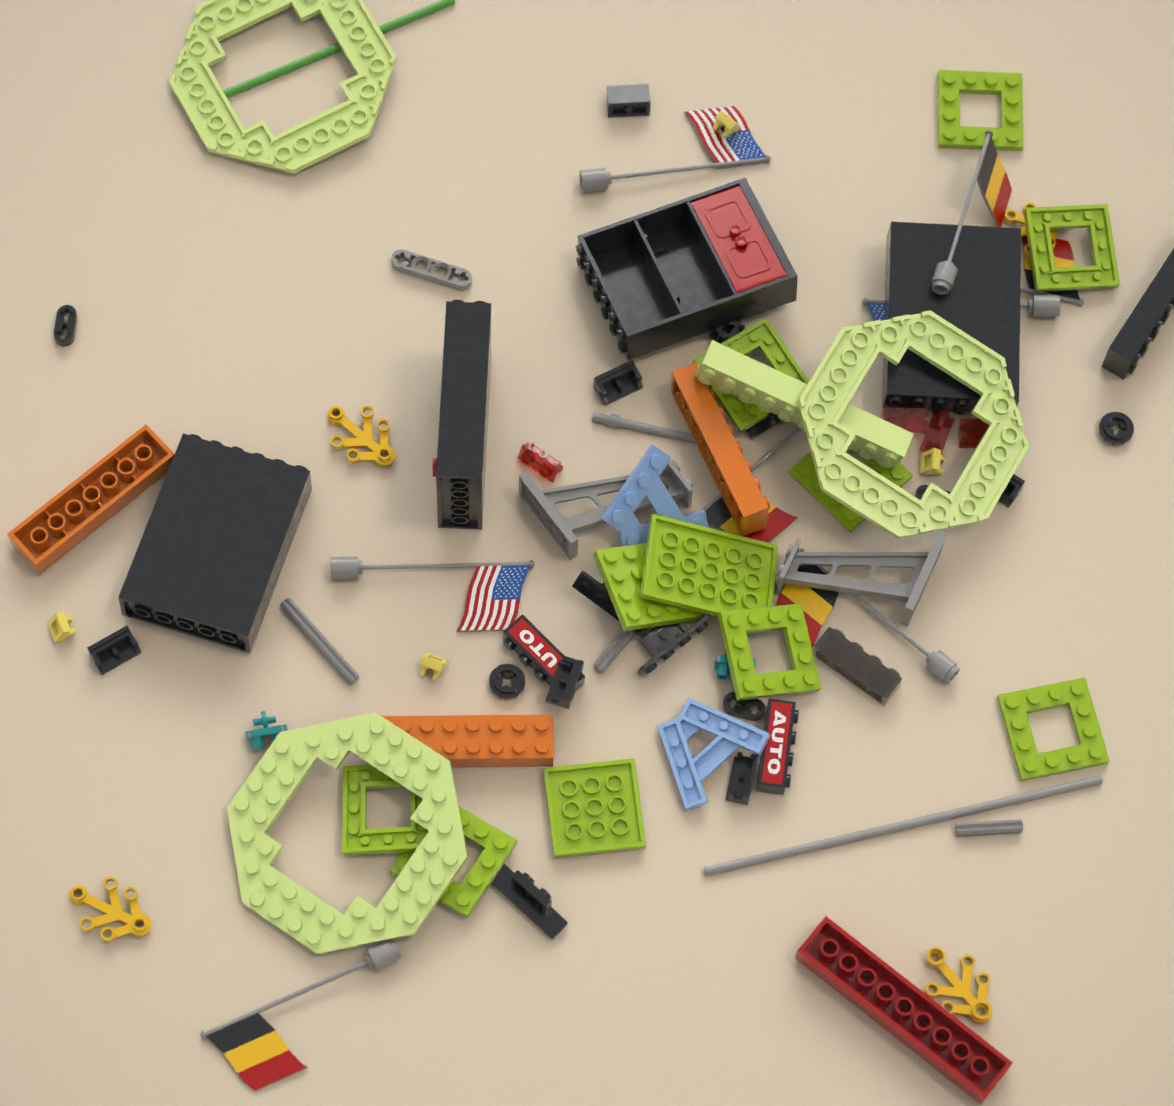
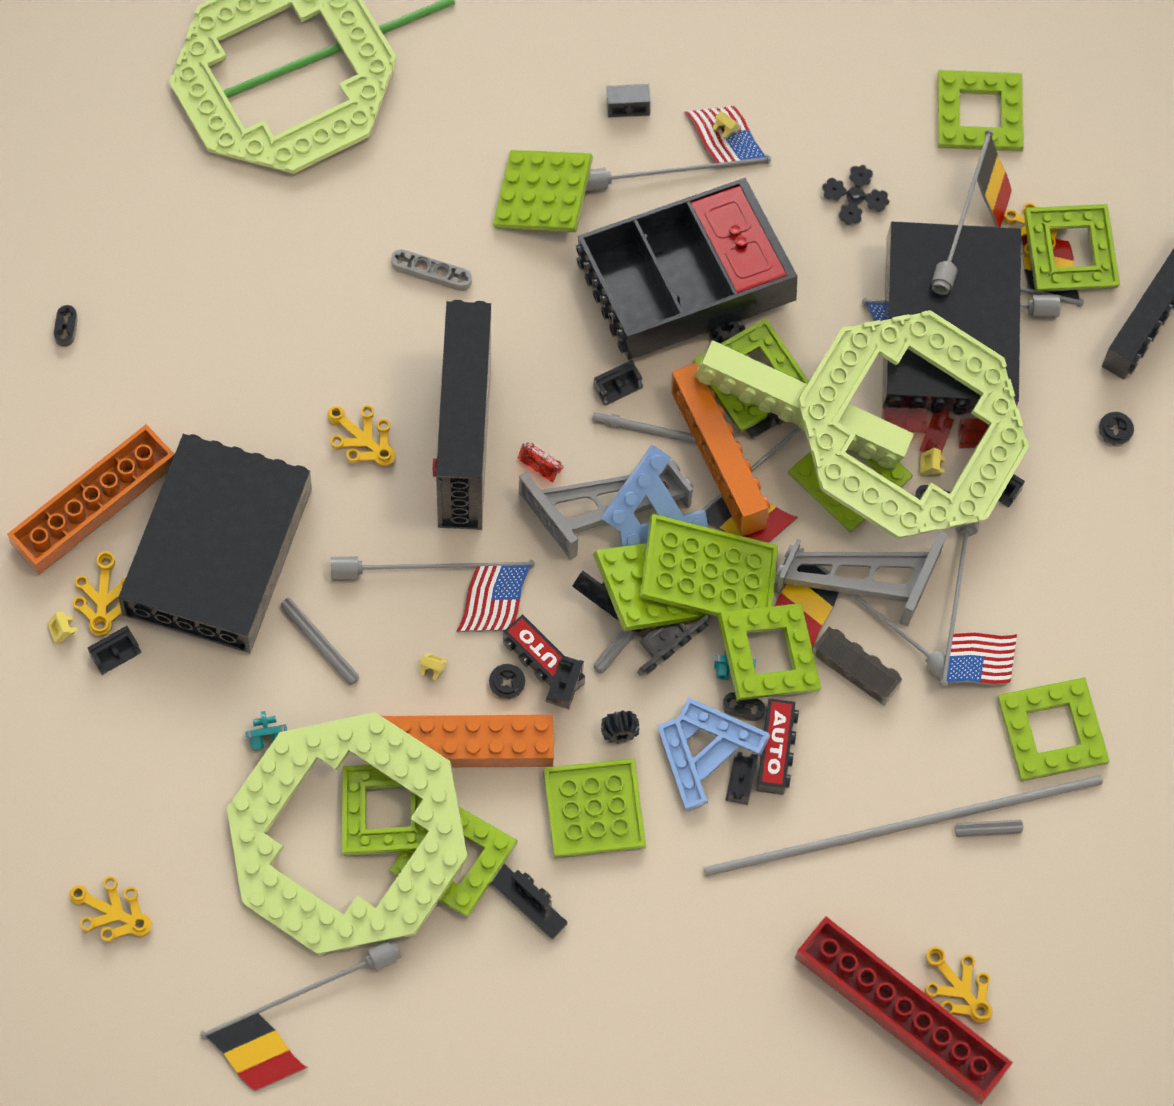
(101, 599): none -> yellow plant
(543, 190): none -> lime plate
(620, 726): none -> black gear
(855, 195): none -> black plant
(976, 655): none -> flag

